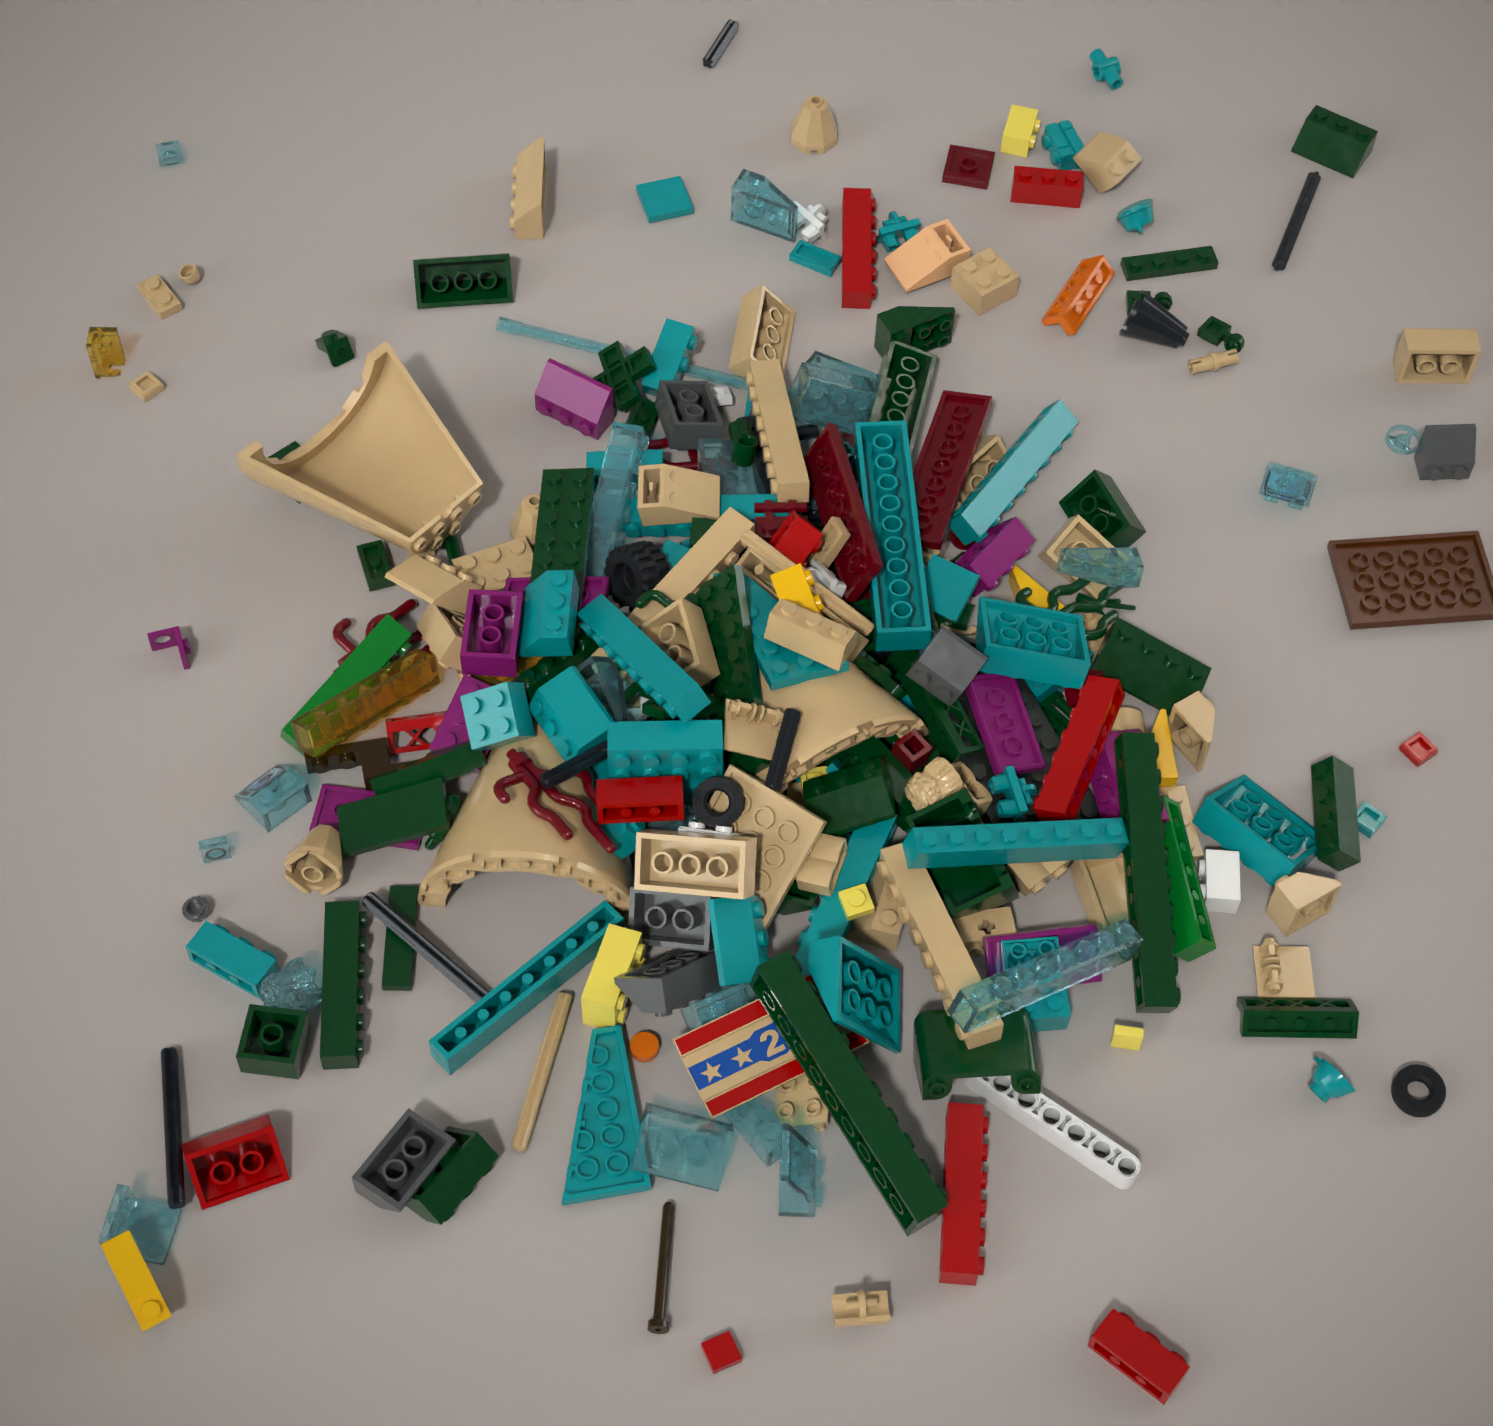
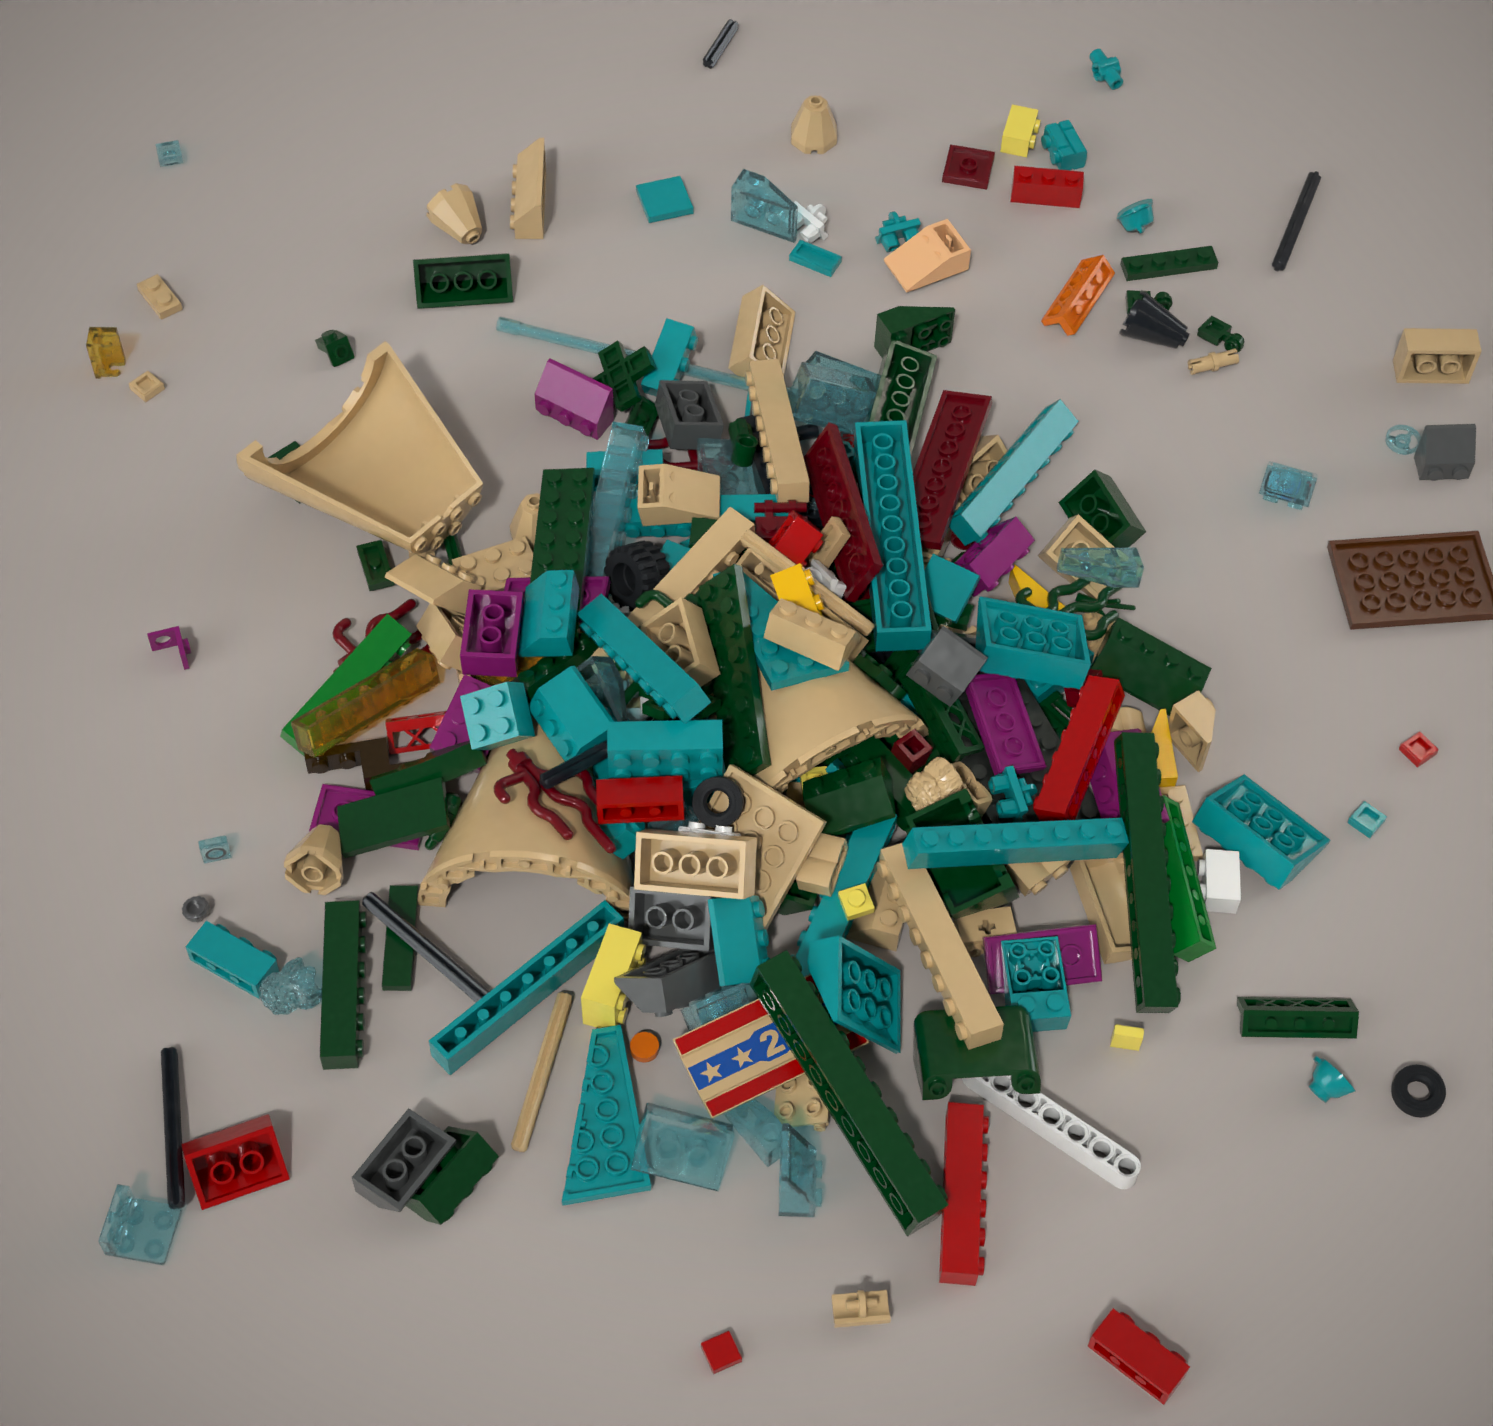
(135, 1280): yellow slope -> none
(189, 274): tan hinge -> none
(273, 1041): dark green brick -> none
(275, 796): clear light blue slope -> none
(456, 213): none -> tan cone
(658, 1324): dark brown bar -> none
(722, 396): white tile -> none
(750, 728): tan hinge -> none
(782, 749): black axle -> none
(856, 248): red brick -> none
(984, 281): tan brick -> none
(1044, 975): clear light blue brick -> none
(1106, 160): tan slope -> none
(1283, 970): tan hinge -> none
(1301, 900): tan slope -> none
(1334, 141): dark green slope -> none
(1335, 813): dark green brick -> none

